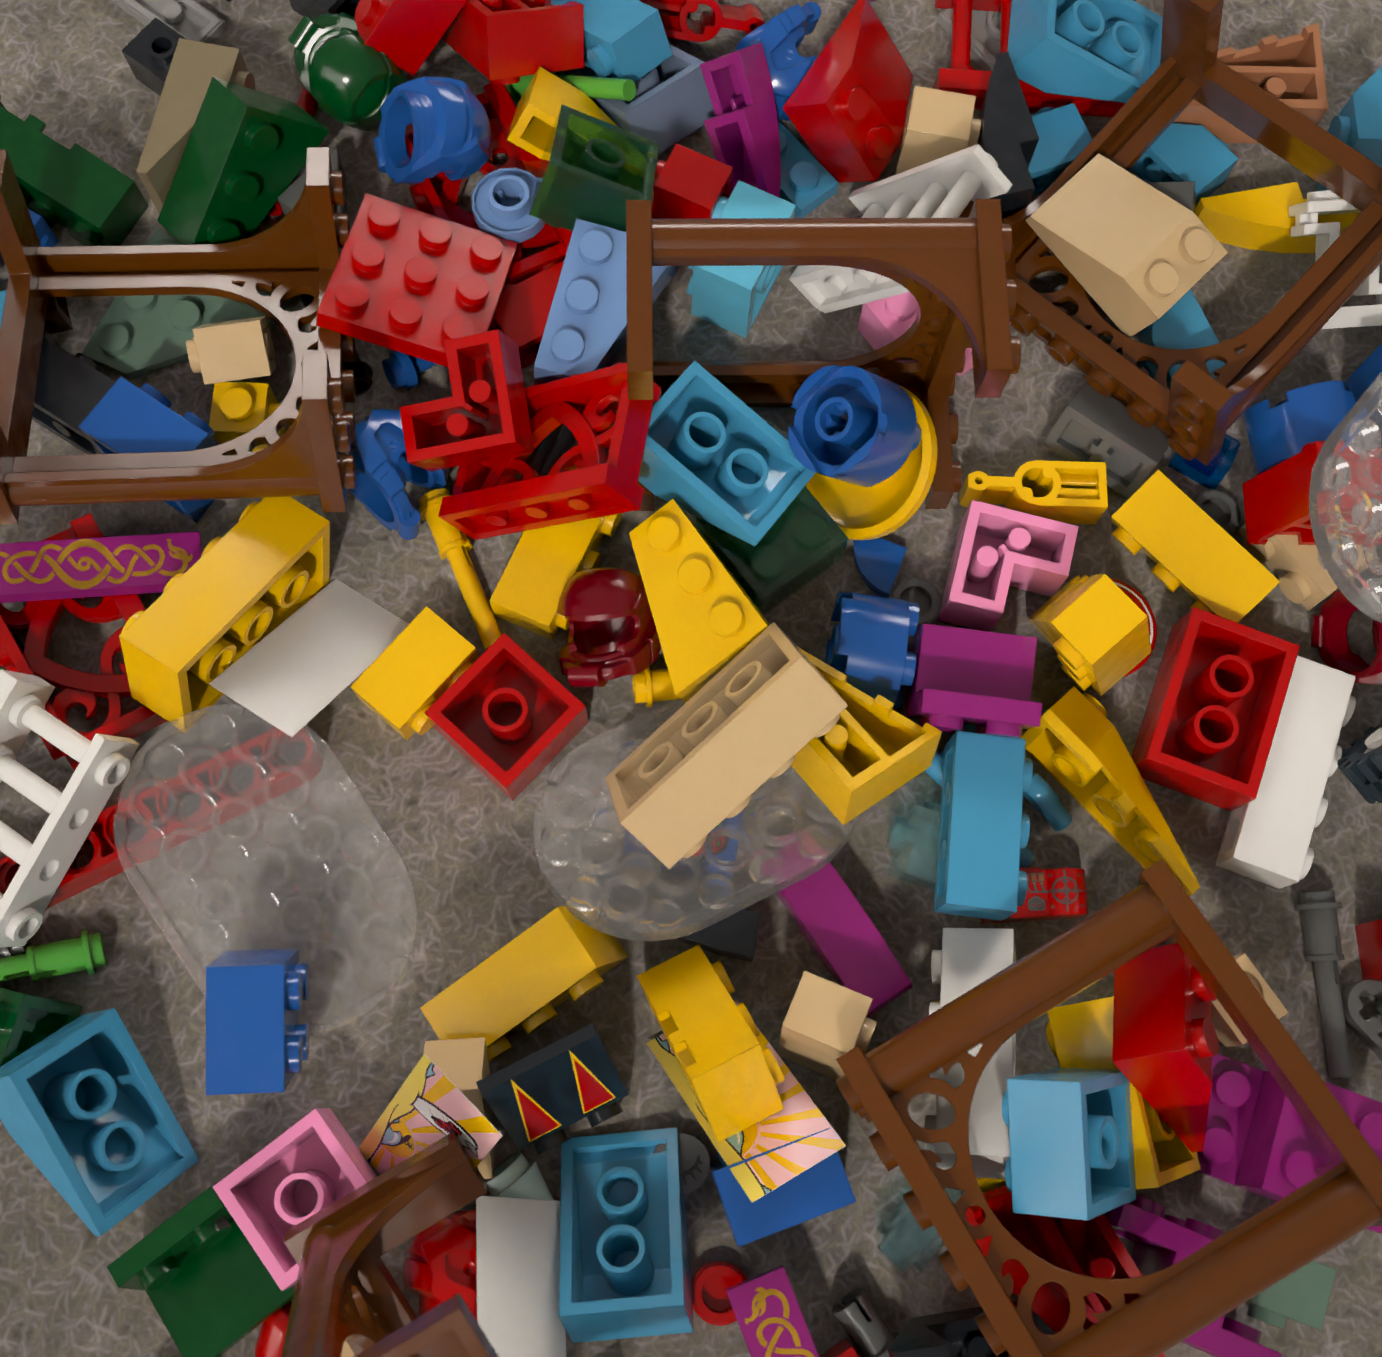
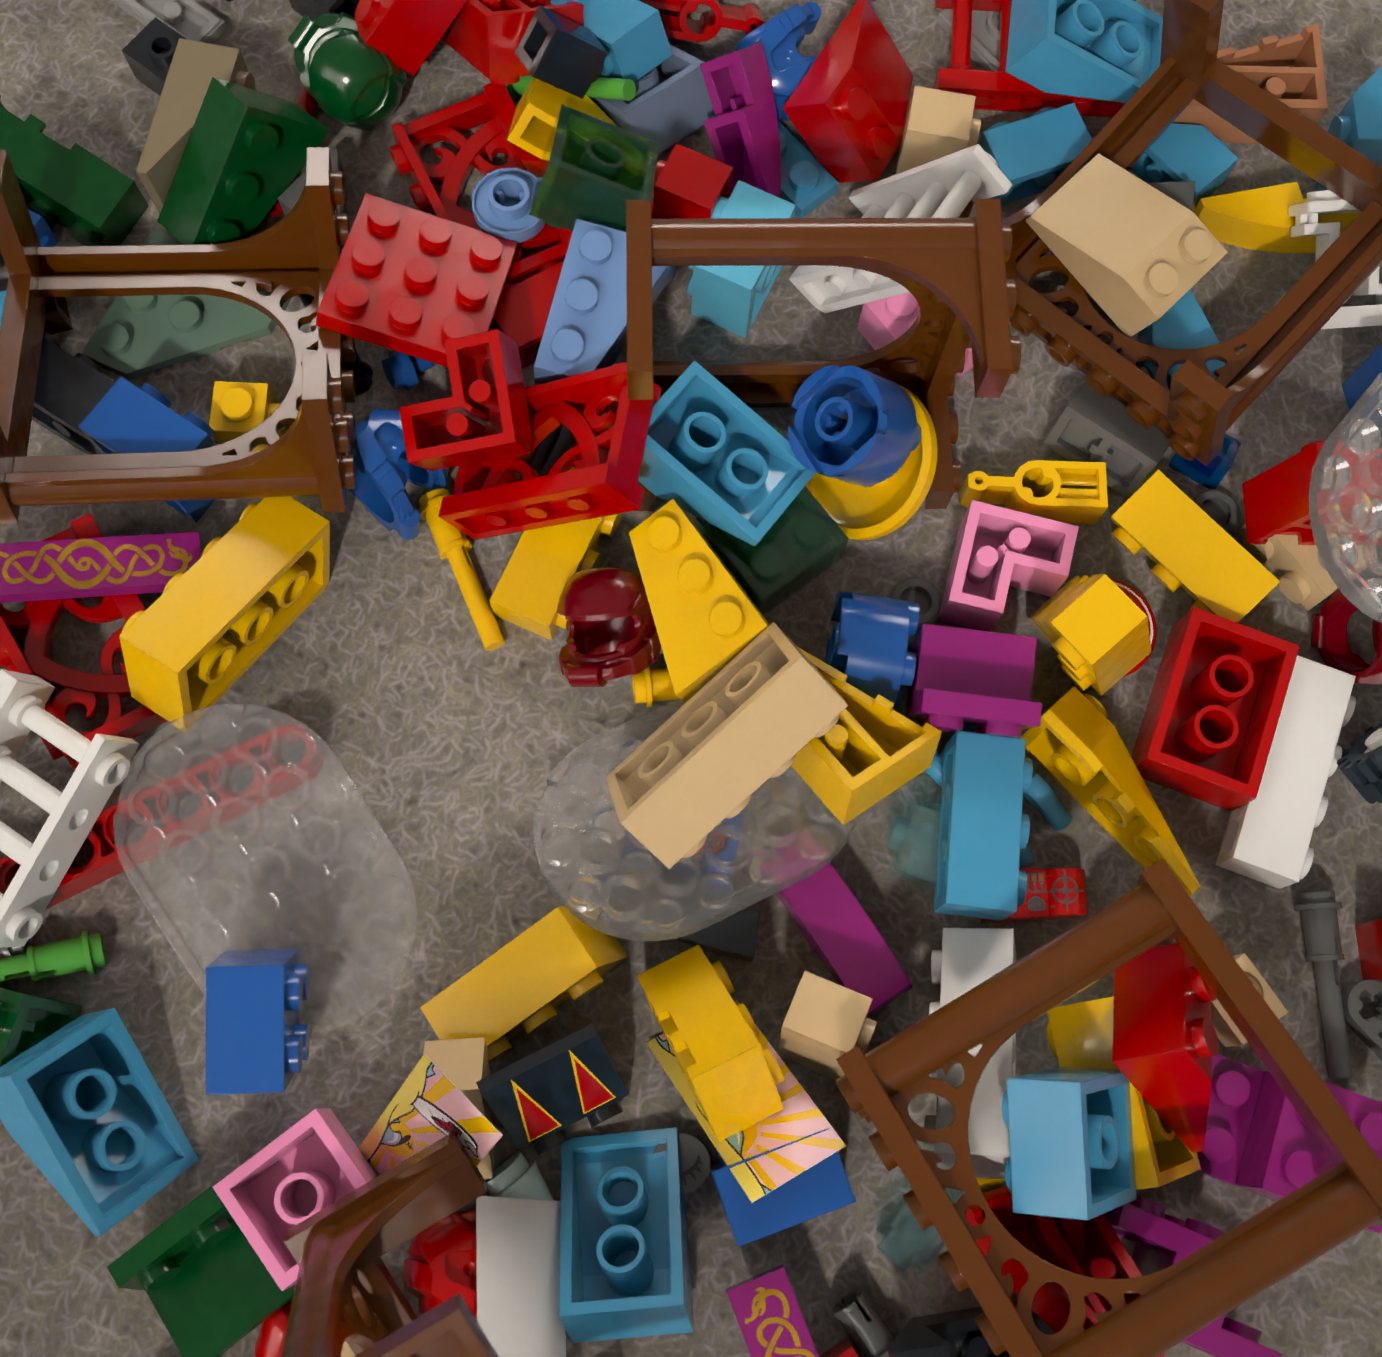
(232, 350): tan brick -> none
(310, 657): white sticker -> none
(414, 673): yellow brick -> none
(448, 131): blue helmet -> none
(508, 716): red brick -> none
(561, 52): none -> black brick
(710, 1293): red tile -> none
(878, 563): blue tile -> none
(1008, 134): black slope -> none
(1297, 1297): sand green brick -> none
(1302, 418): blue brick -> none

